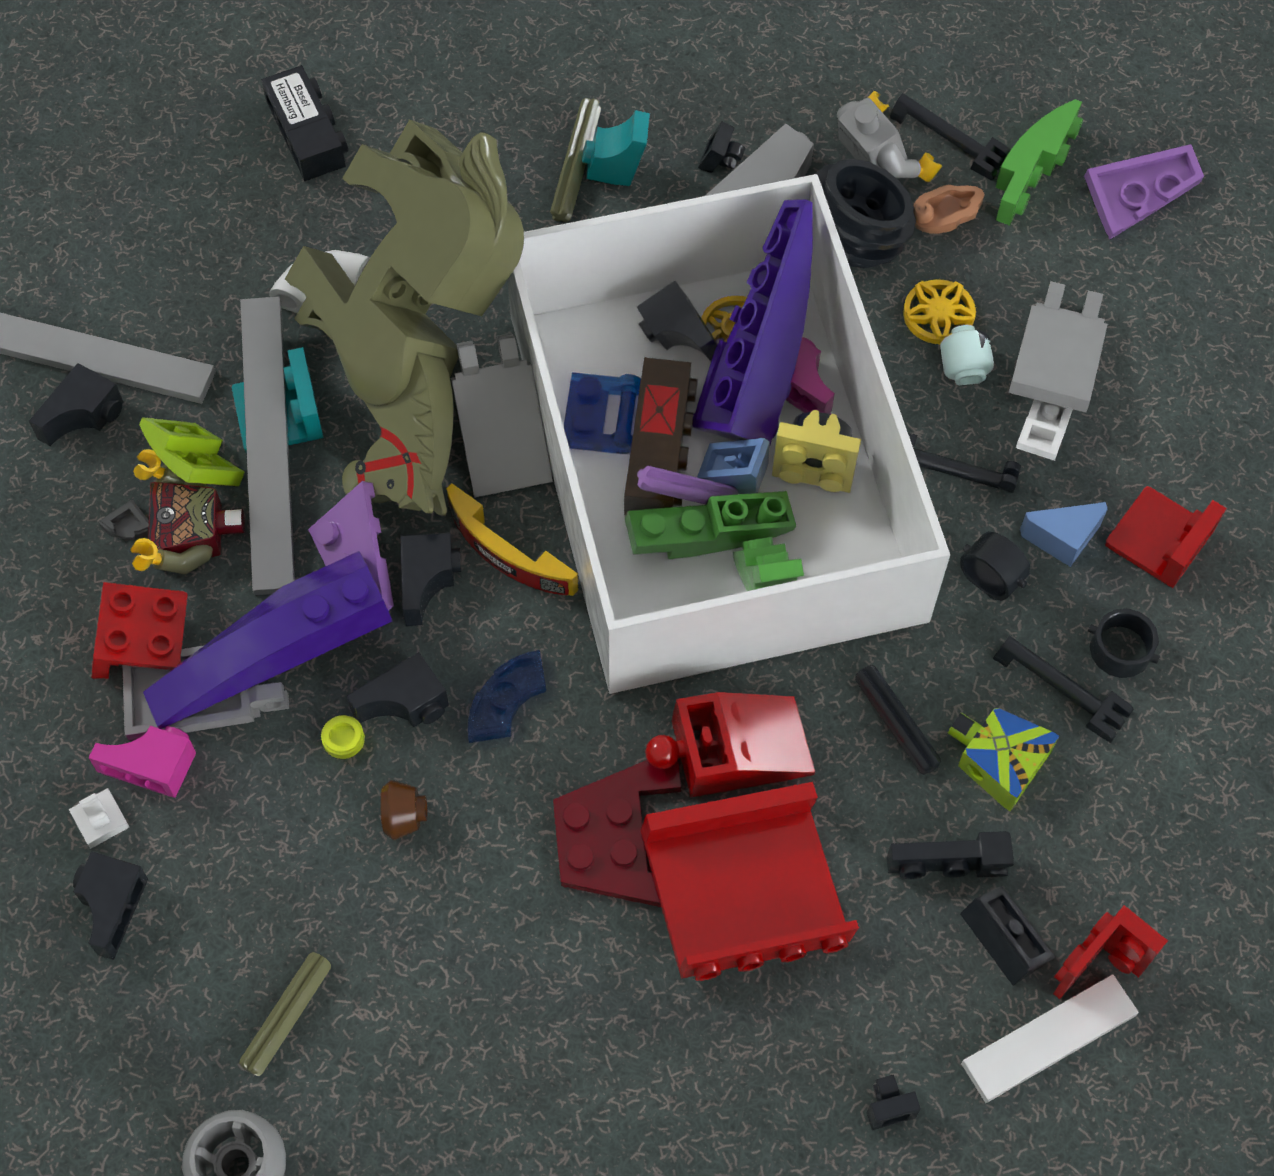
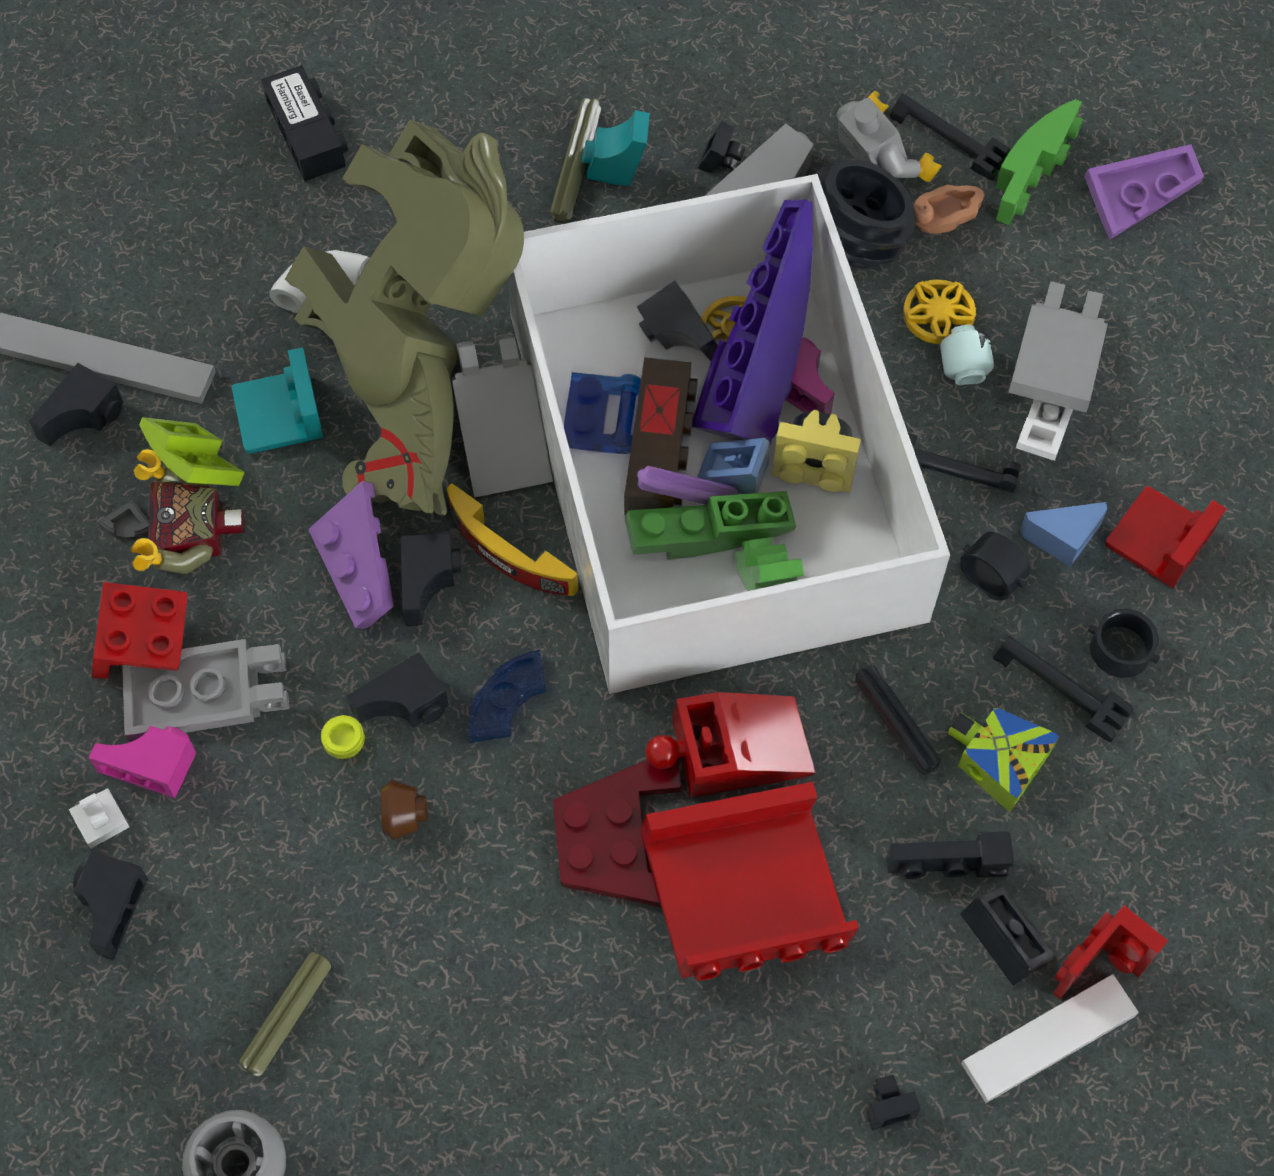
(267, 445): light grey tile -> none
(272, 638): dark purple wedge -> none

